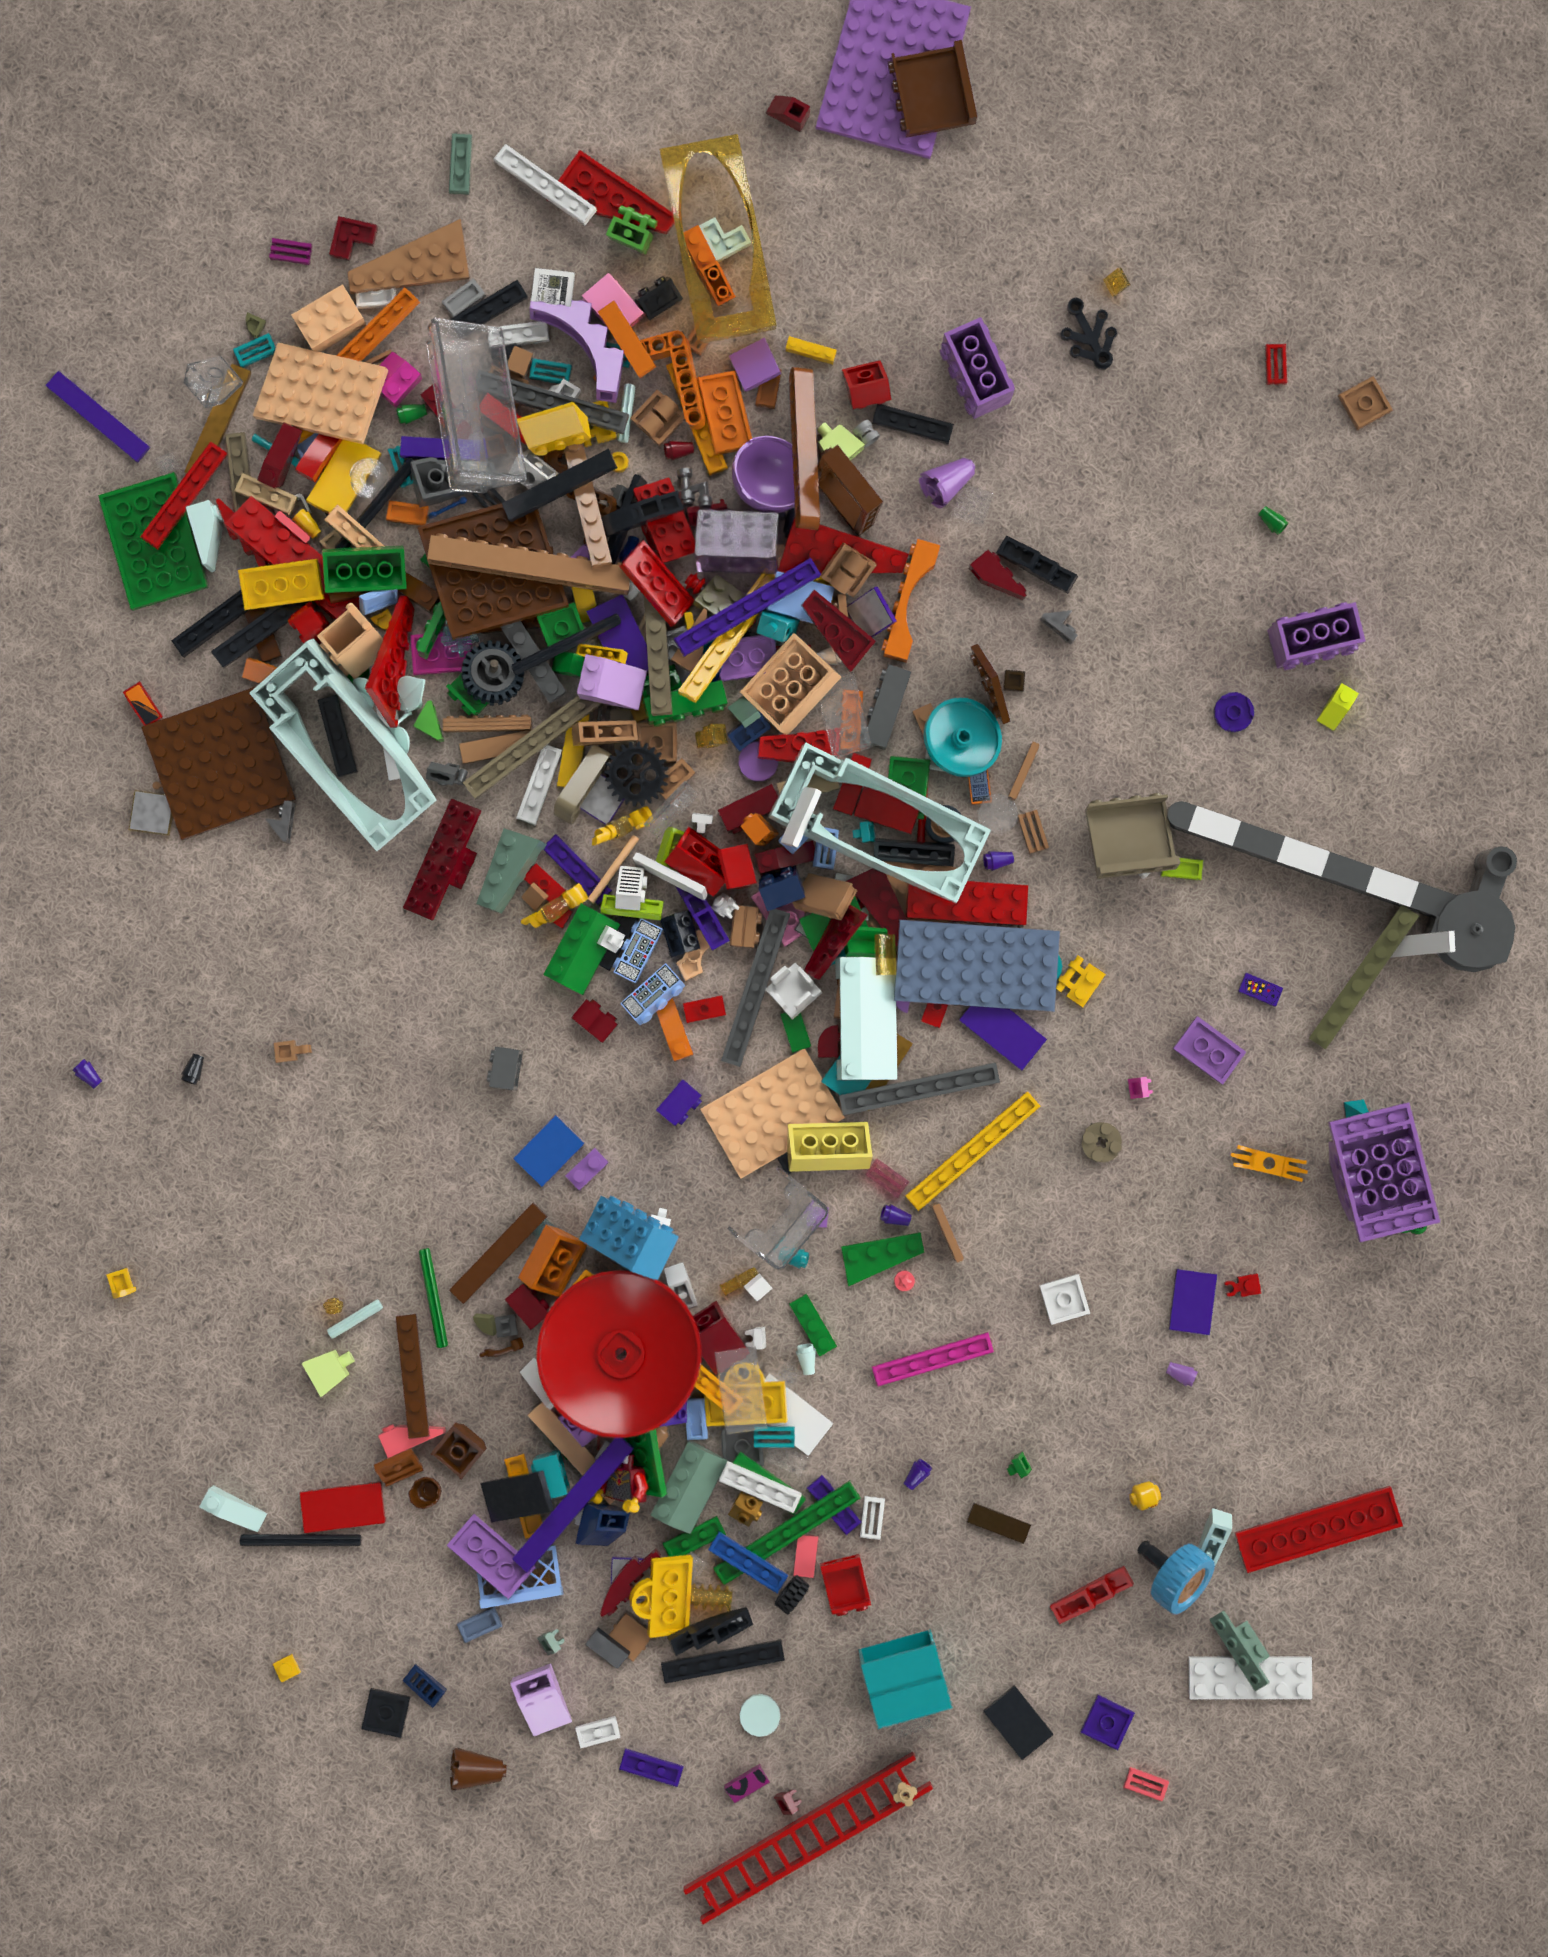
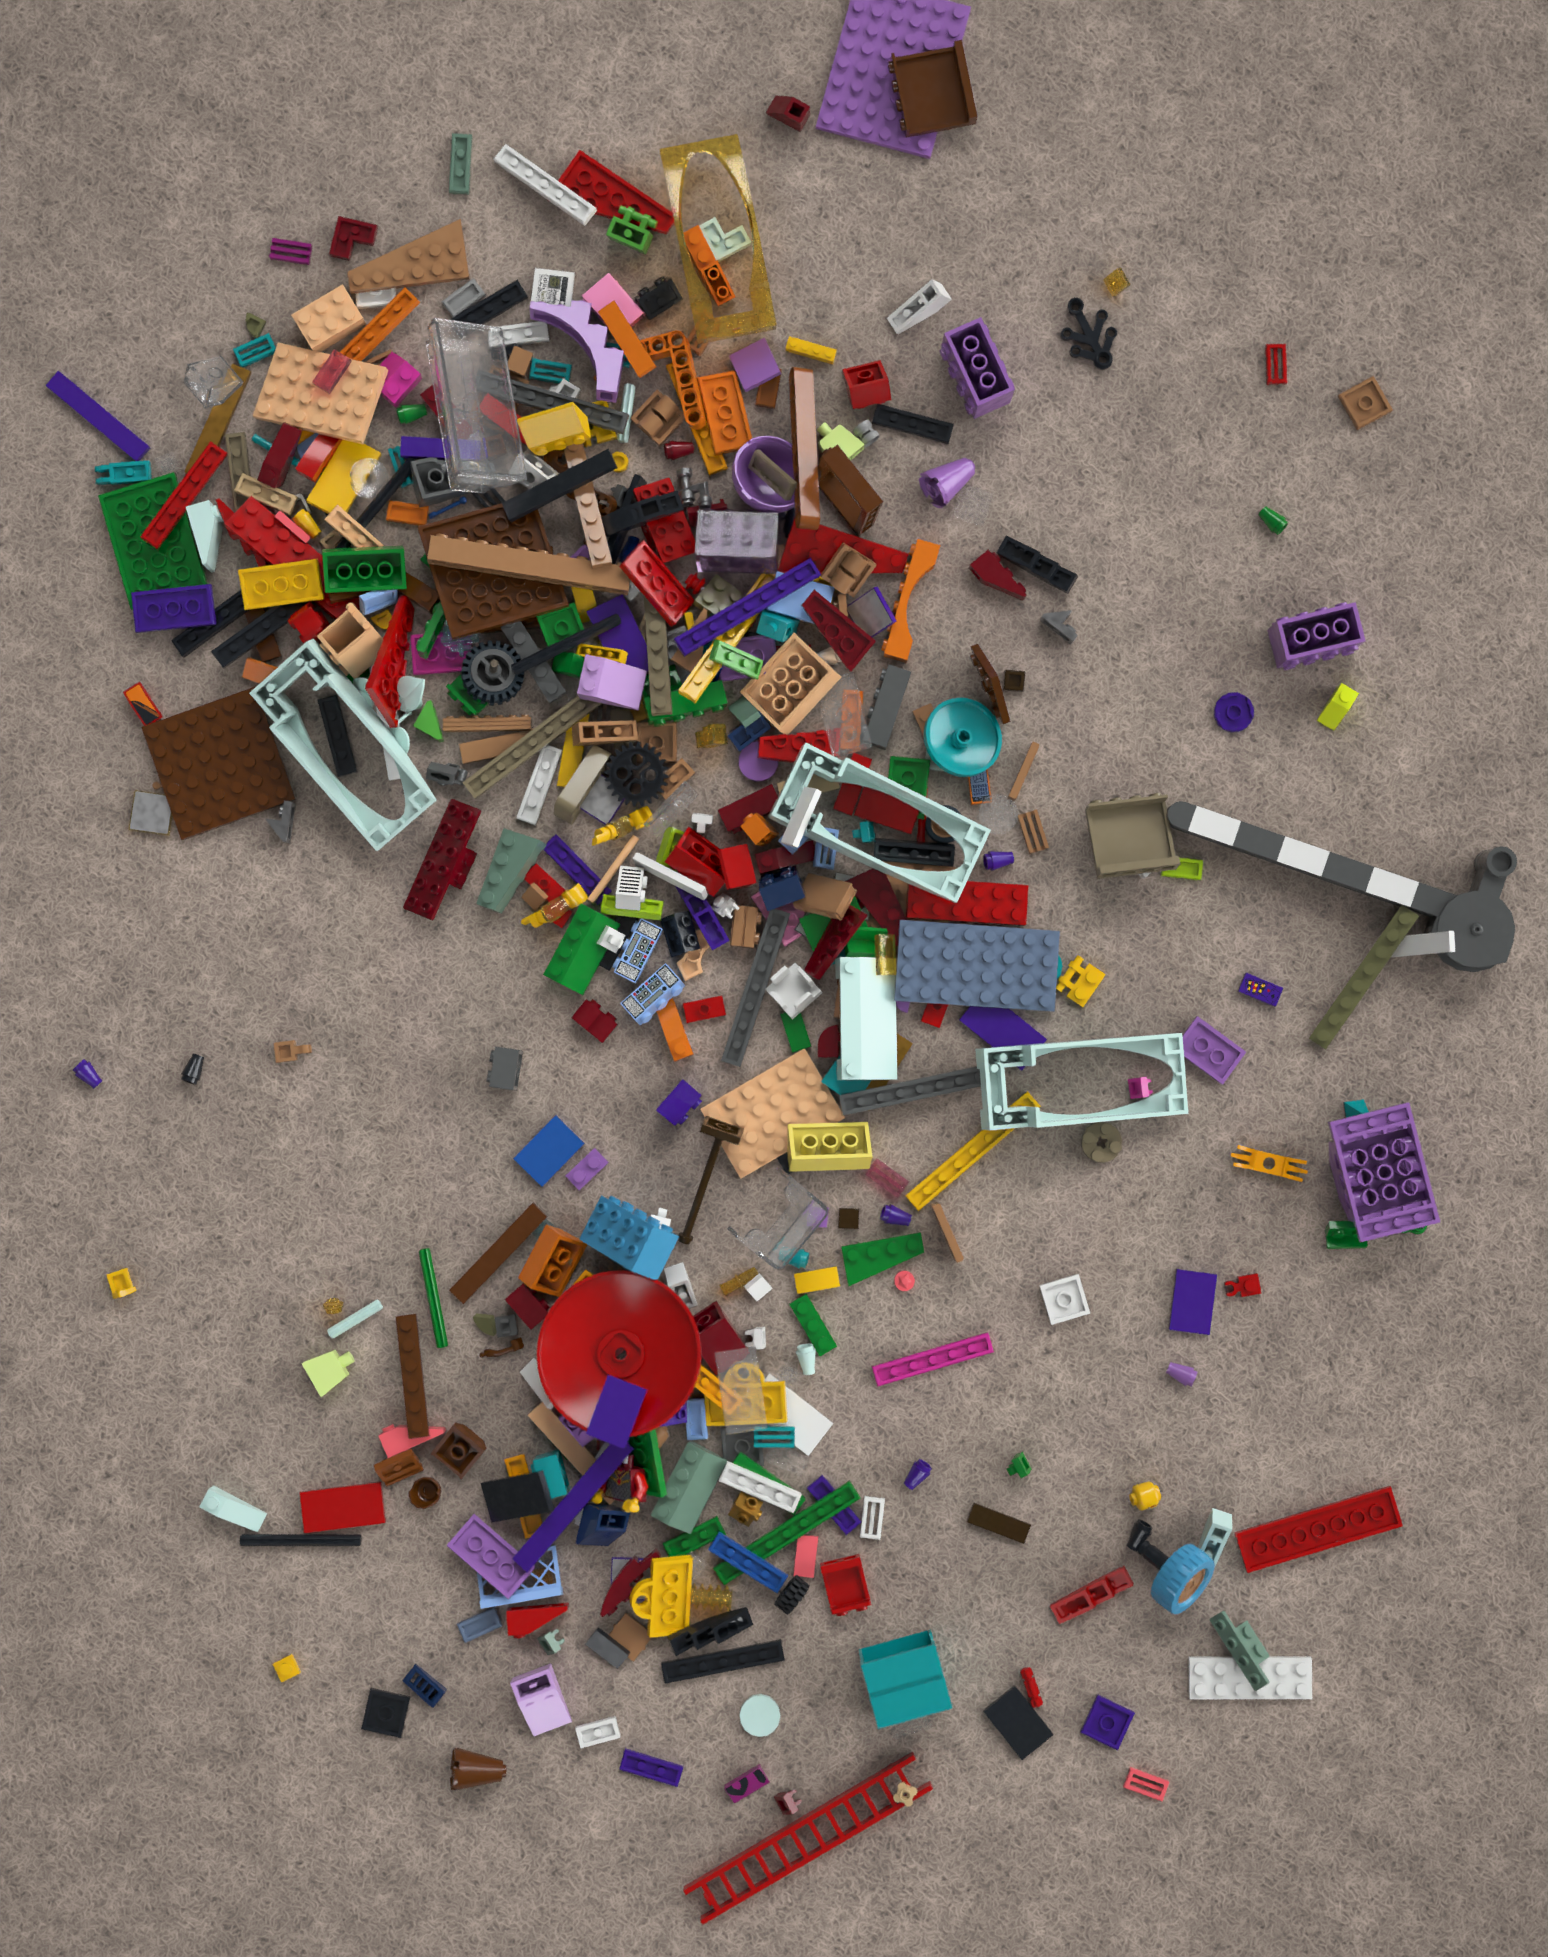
(124, 472): none -> teal hinge
(173, 608): none -> dark purple tile
(331, 371): none -> clear pink tile
(527, 1619): none -> red slope
(616, 1411): none -> dark purple tile
(721, 1132): none -> dark brown tile
(736, 659): none -> bright green tile
(772, 475): none -> dark tan plate
(816, 1280): none -> yellow slope
(848, 1218): none -> dark brown tile
(919, 306): none -> white slope
(997, 1116): none -> light aqua windscreen
(1031, 1687): none -> red axle
(1139, 1534): none -> black cone
(1342, 1236): none -> green bracket

